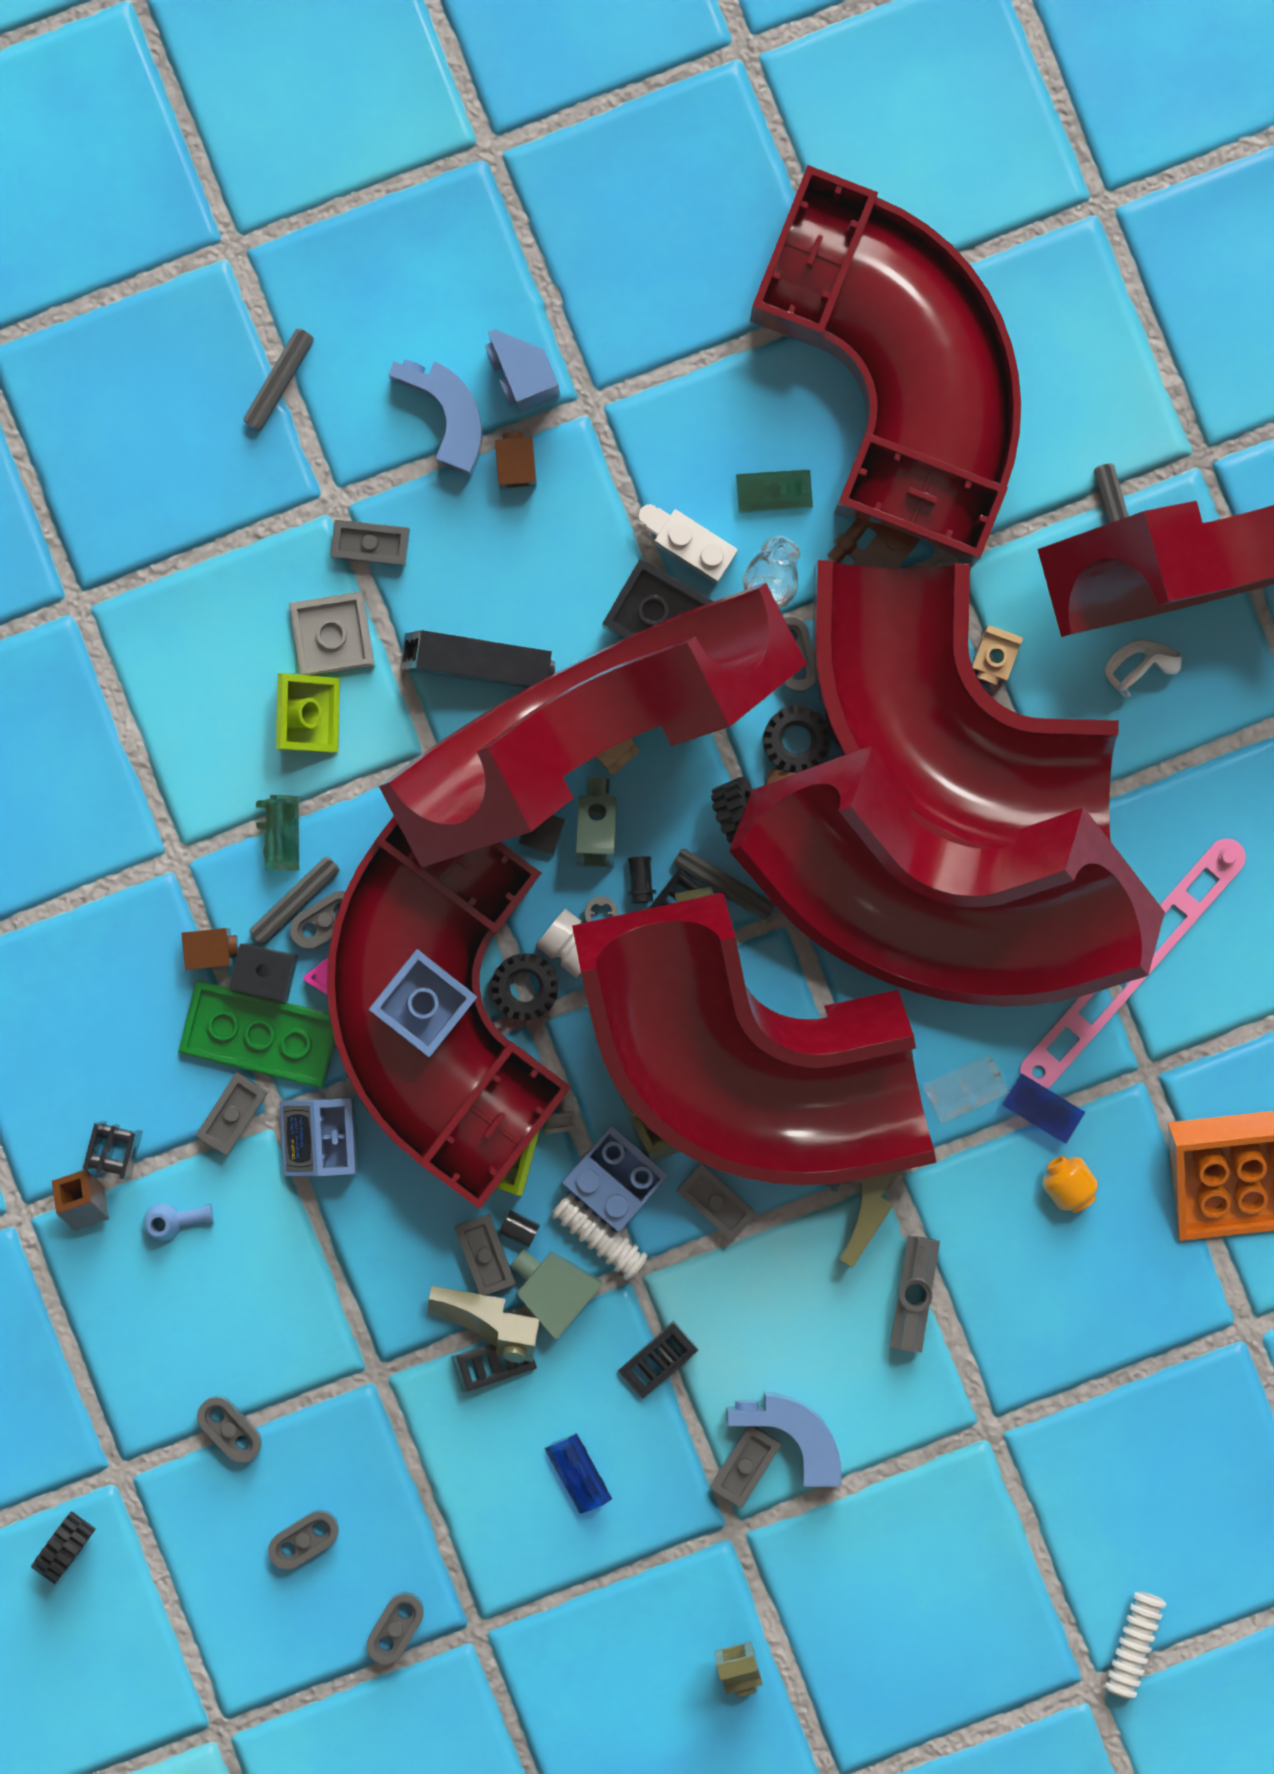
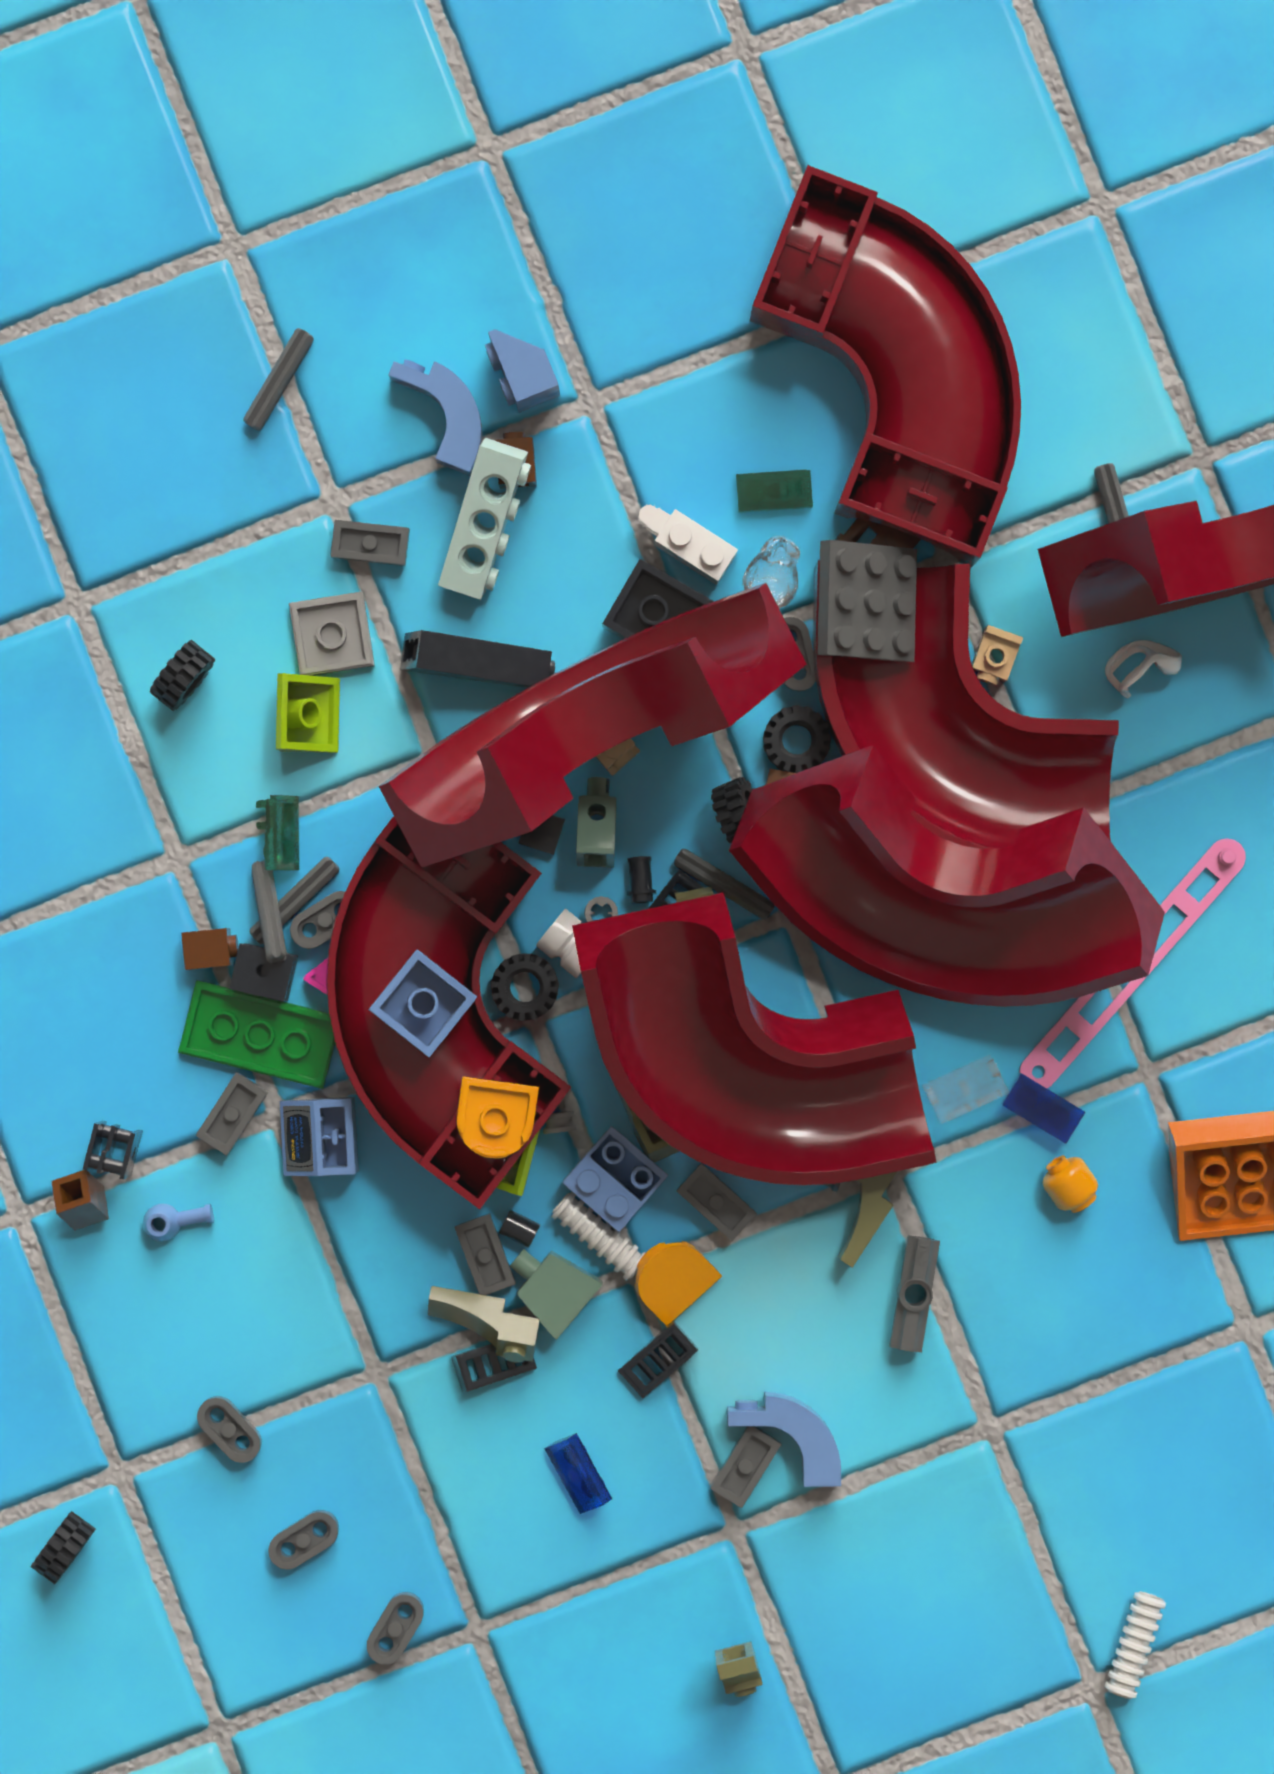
(182, 675): none -> black tyre
(269, 913): none -> dark grey axle
(459, 571): none -> light aqua brick
(495, 1116): none -> light orange tile
(673, 1278): none -> light orange tile
(867, 601): none -> dark grey plate

